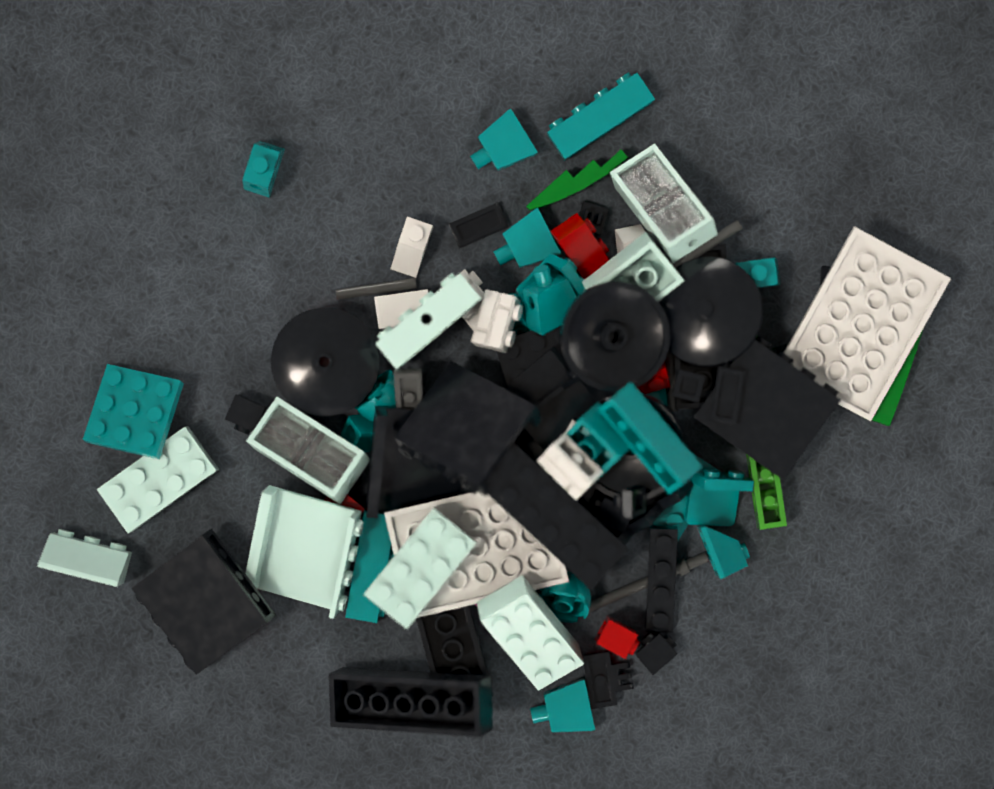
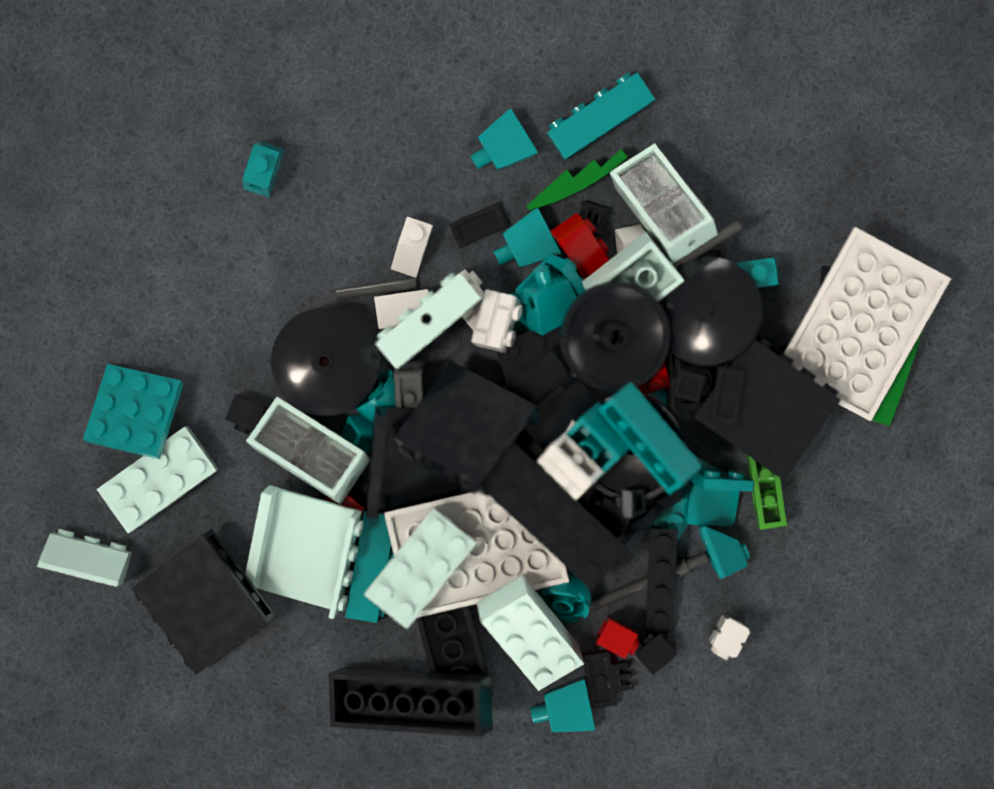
(728, 637): none -> white brick

